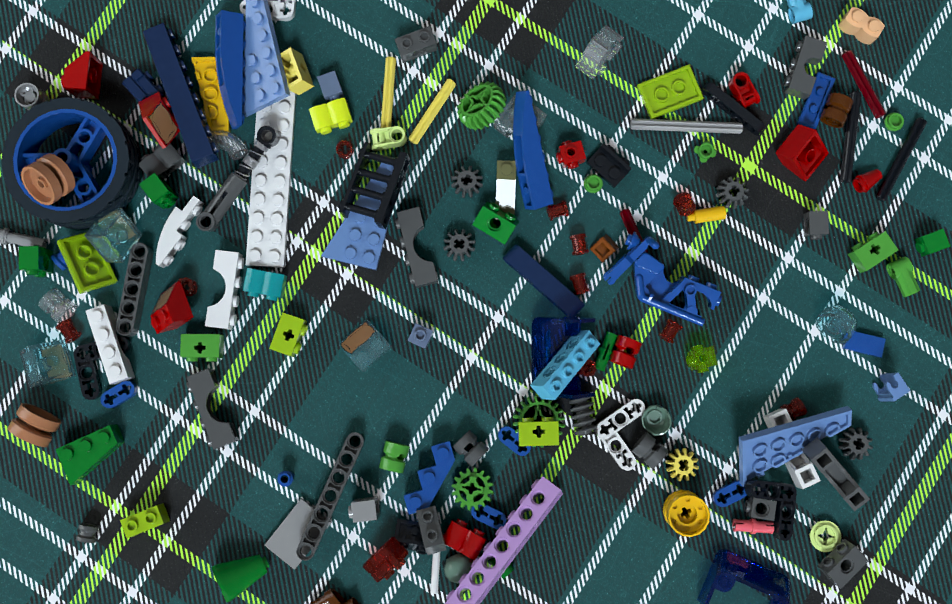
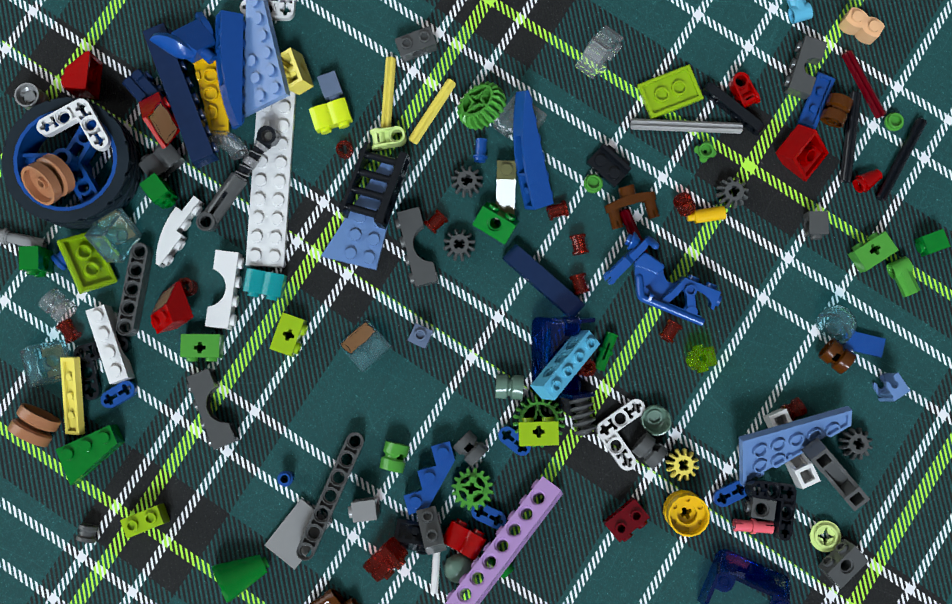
(72, 395): none -> light yellow plate
(76, 116): none -> white beam
(190, 41): none -> blue torso
(436, 221): none -> clear red bush
(480, 150): none -> blue pin
(509, 386): none -> sand green wheel
(574, 149): red brick -> none
(604, 248): dark orange slope -> none
(622, 358): red wheel -> none
(626, 520): none -> dark red brick
(628, 197): none -> reddish brown connector
(842, 360): none -> reddish brown wheel

